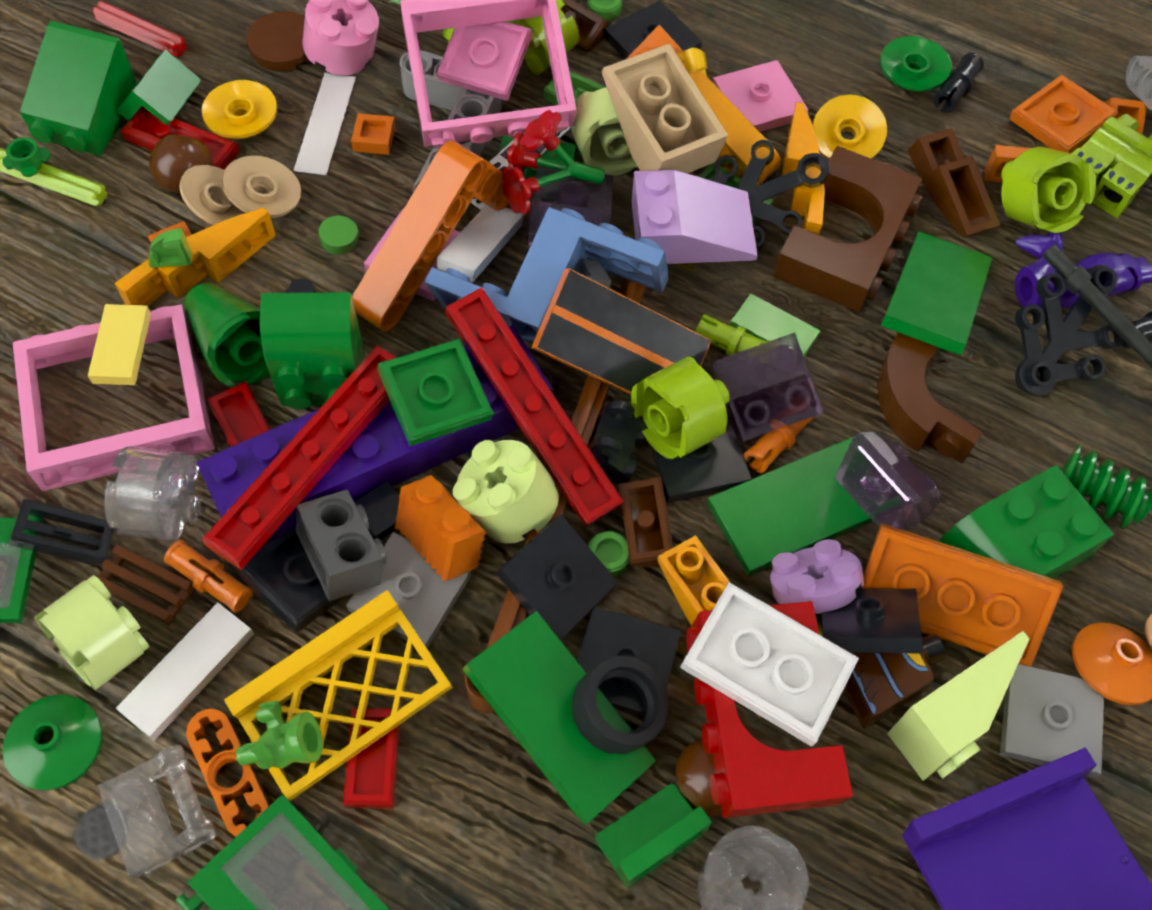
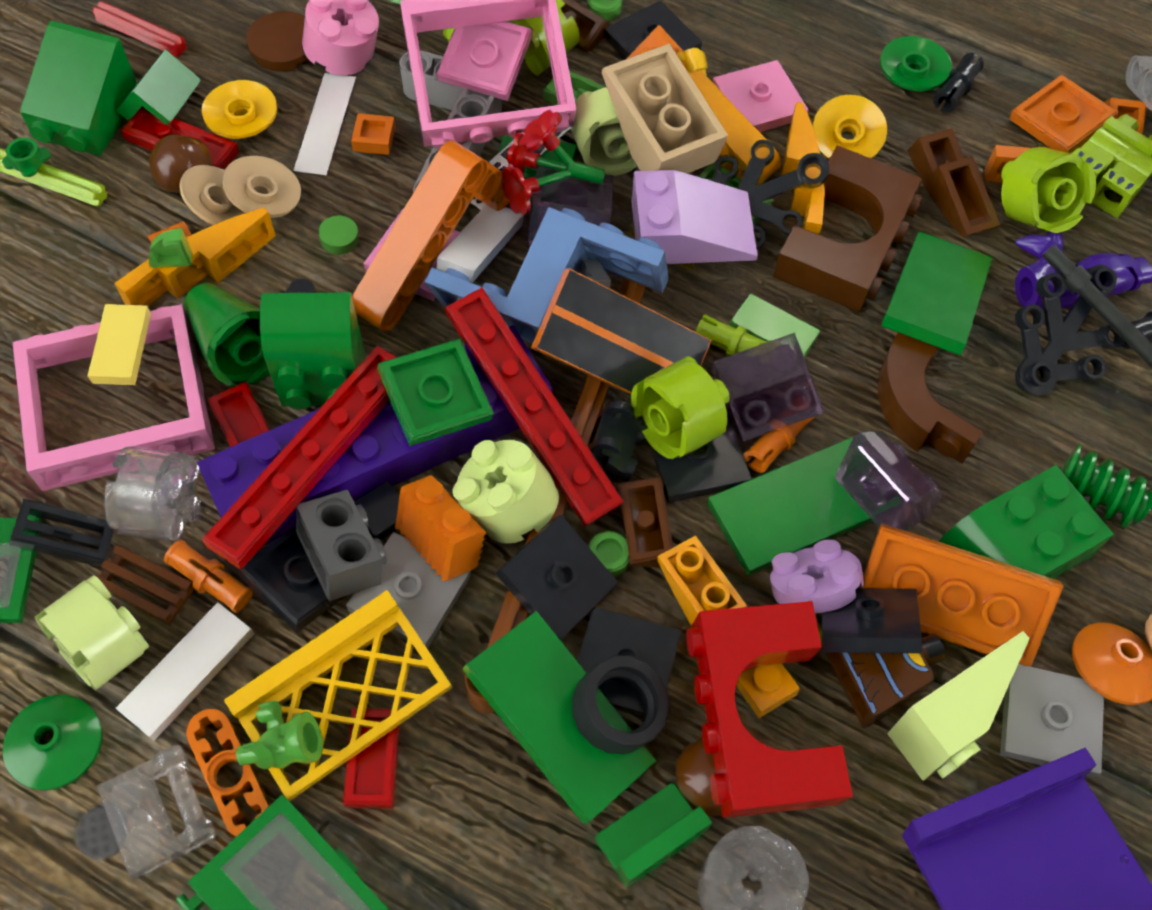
(770, 664): white tile -> none

